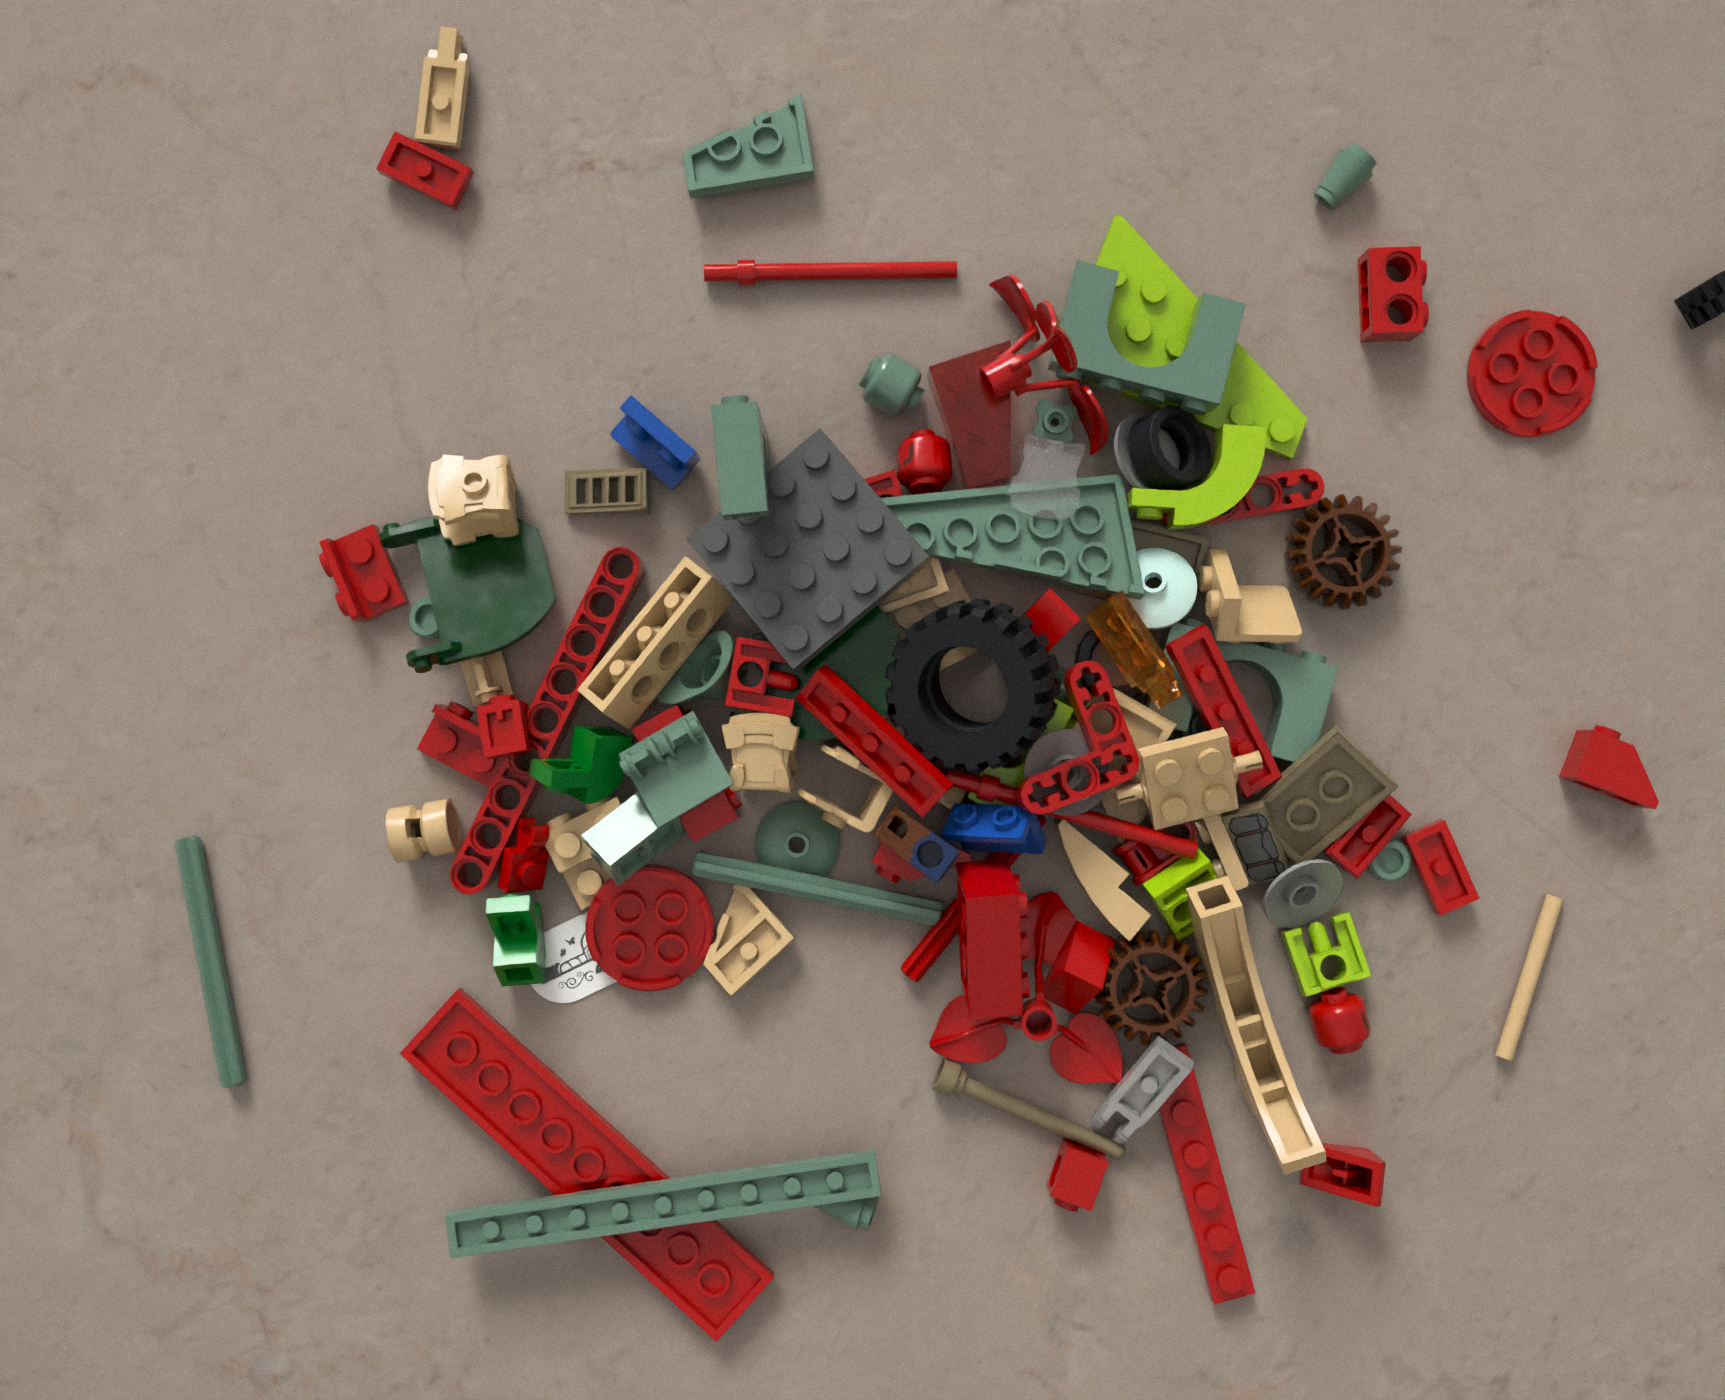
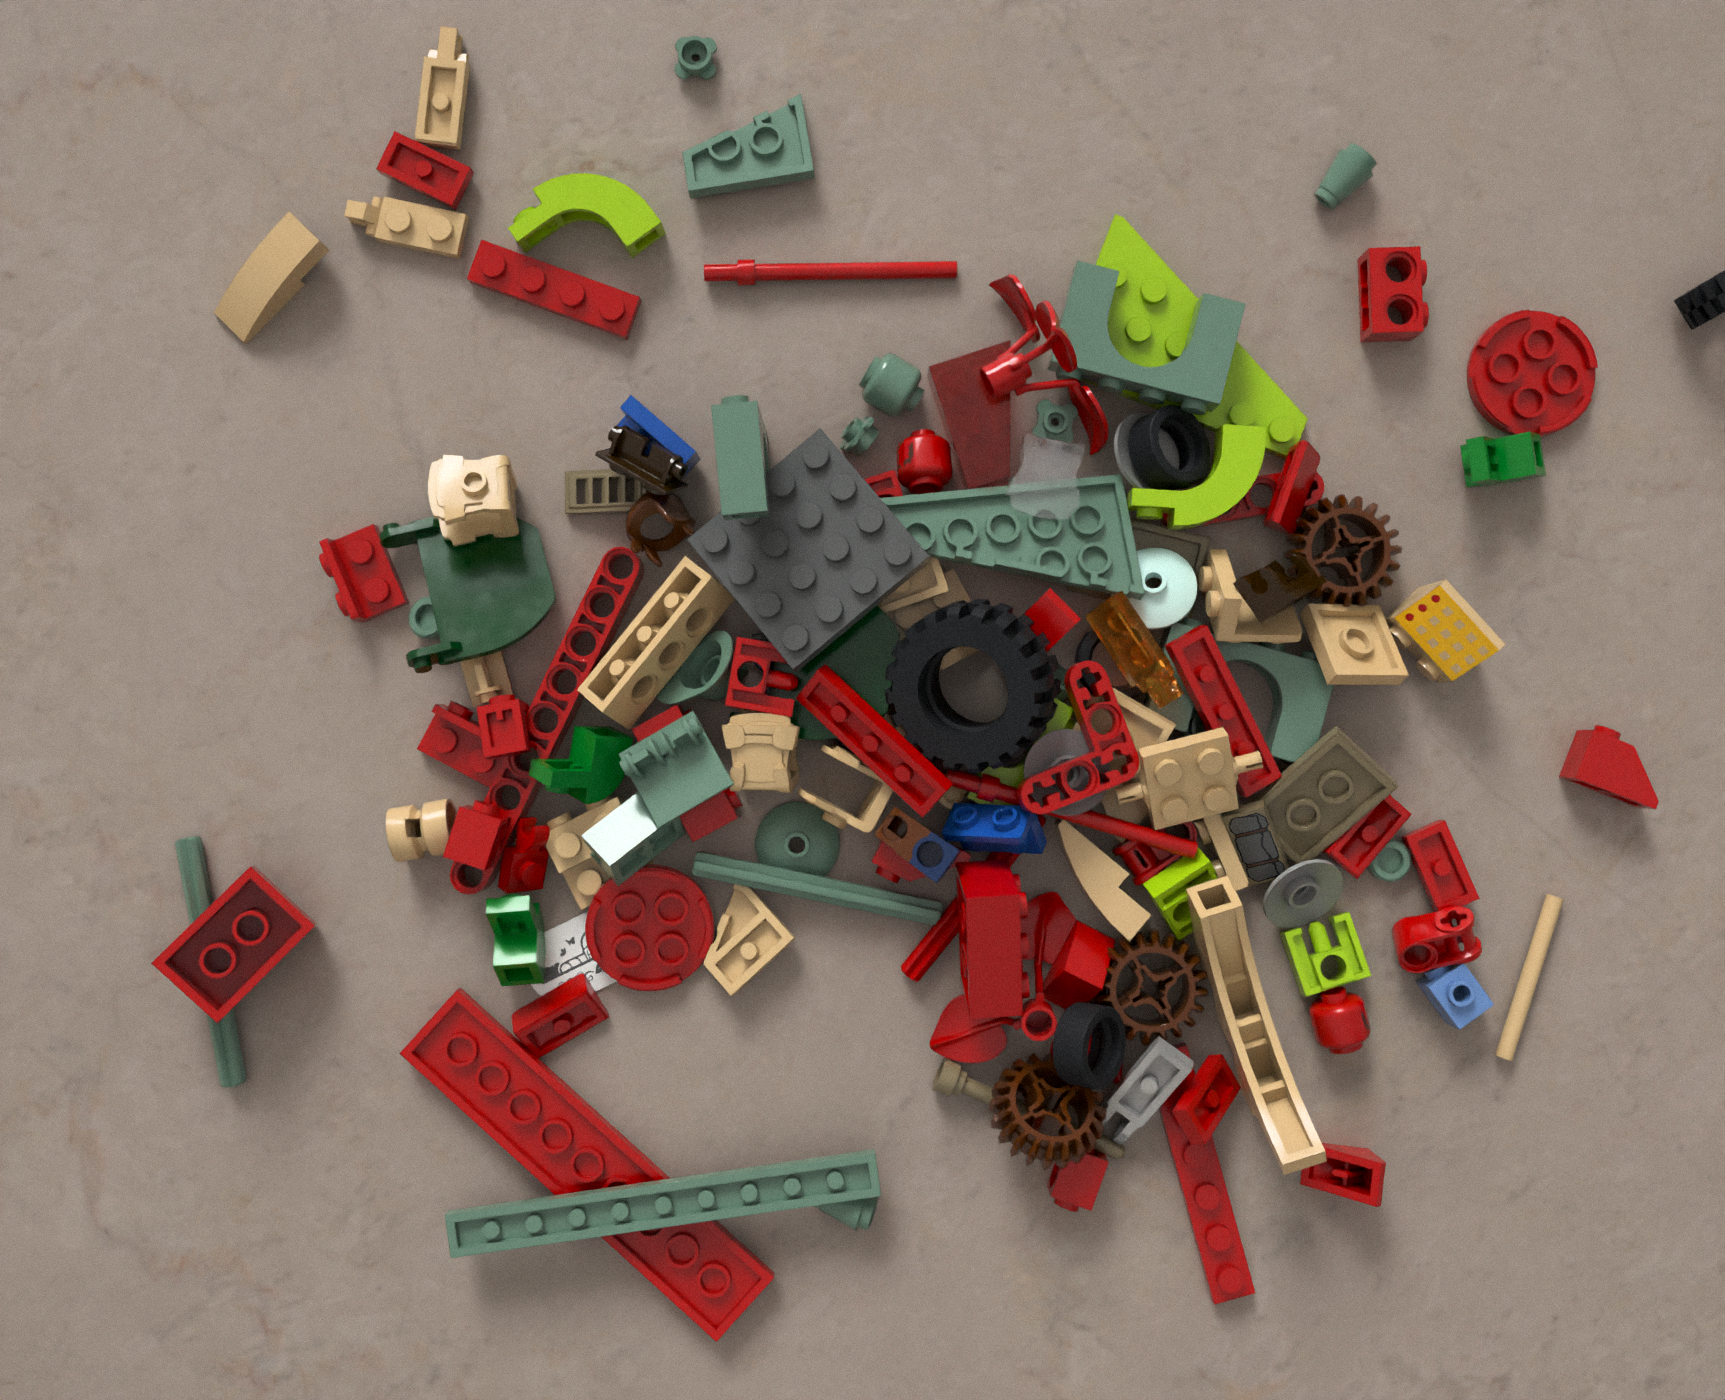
(234, 943): none -> red brick
(270, 277): none -> tan slope
(411, 225): none -> tan hinge
(476, 835): none -> red brick
(554, 289): none -> red plate
(558, 1016): none -> red slope
(591, 199): none -> lime arch
(659, 471): none -> dark brown hinge
(672, 510): none -> reddish brown piece
(691, 46): none -> sand green plate
(859, 435): none -> sand green plate
(1045, 1133): none -> reddish brown gear
(1072, 1041): none -> black tyre
(1206, 1099): none -> red plate
(1273, 591): none -> dark brown hinge
(1292, 488): none -> red slope
(1353, 644): none -> tan plate
(1433, 942): none -> red piece
(1442, 632): none -> slope
(1455, 994): none -> medium blue brick
(1502, 459): none -> green brick

